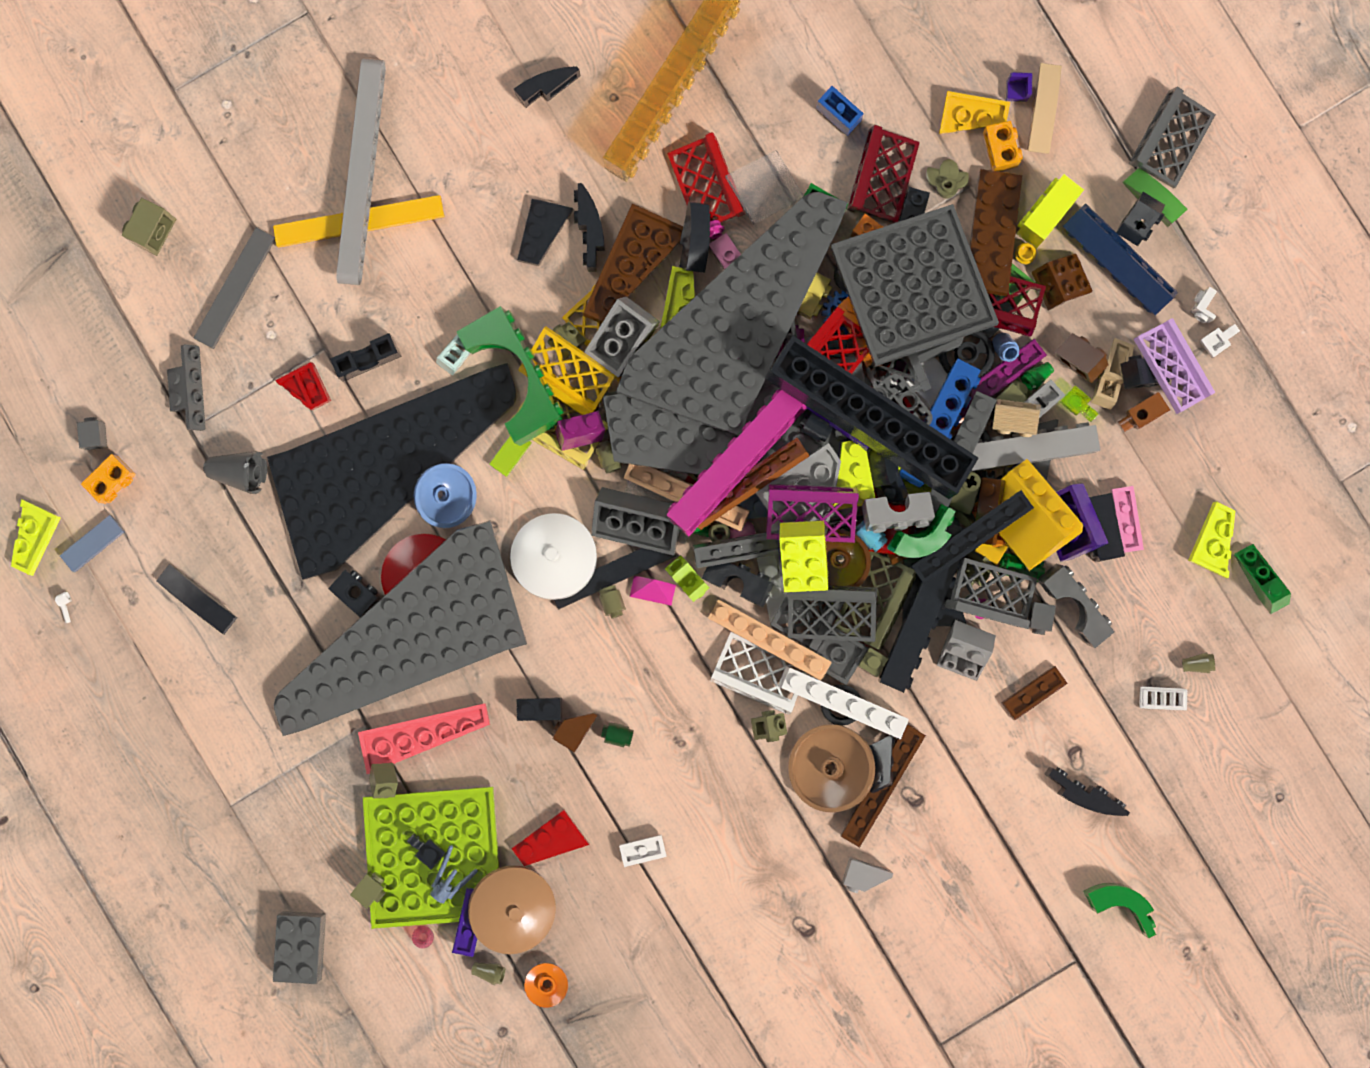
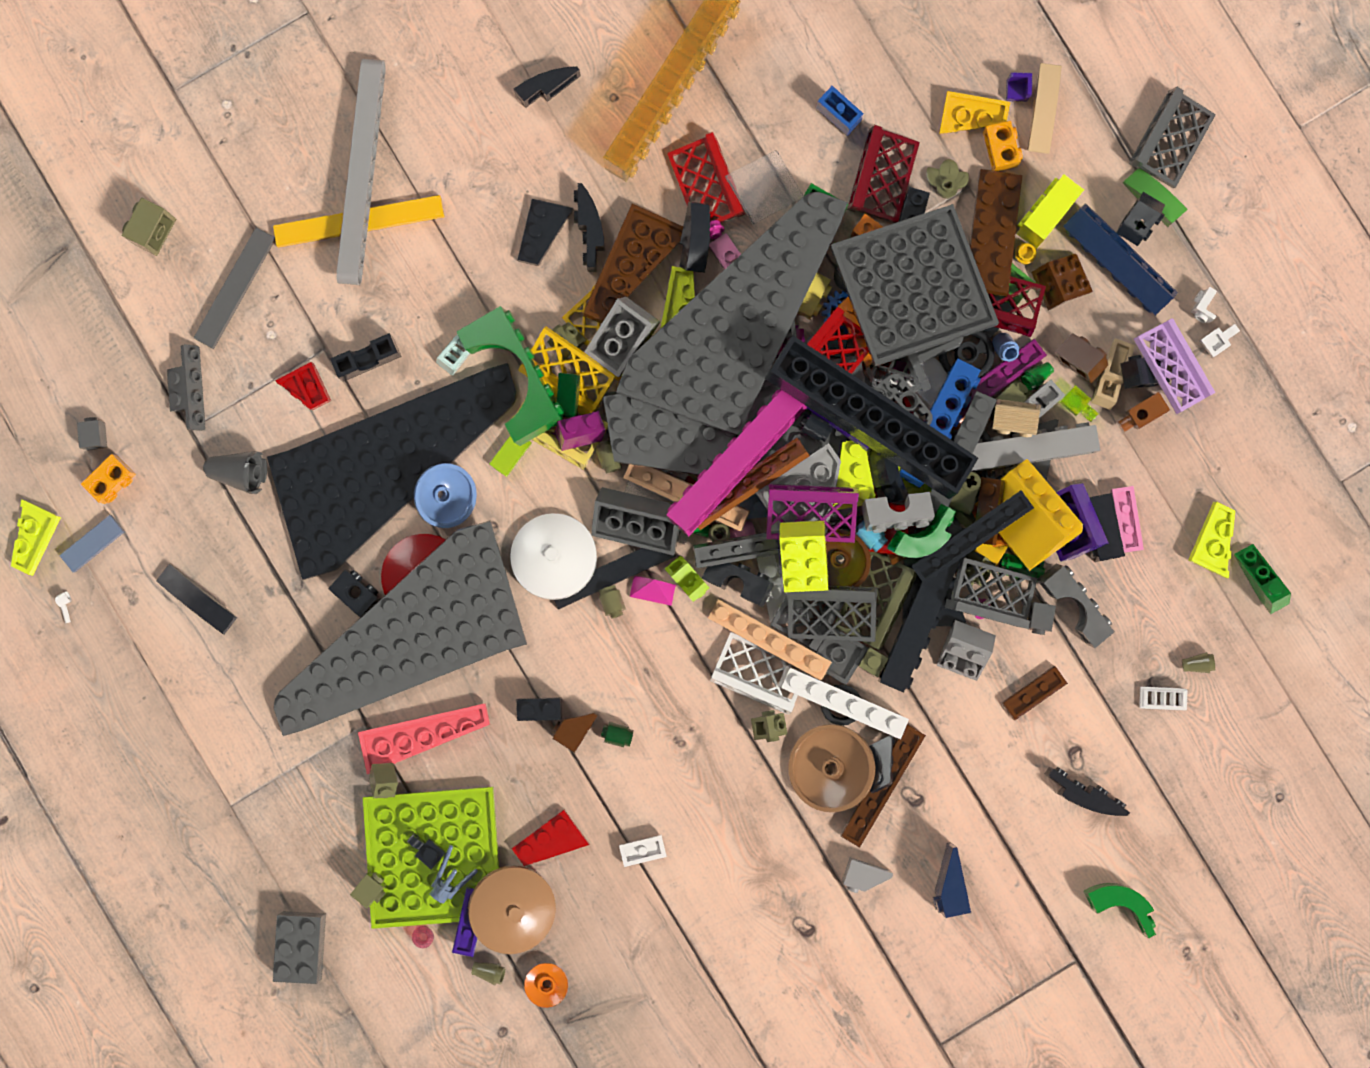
(568, 393): none -> dark green slope
(950, 888): none -> dark blue slope

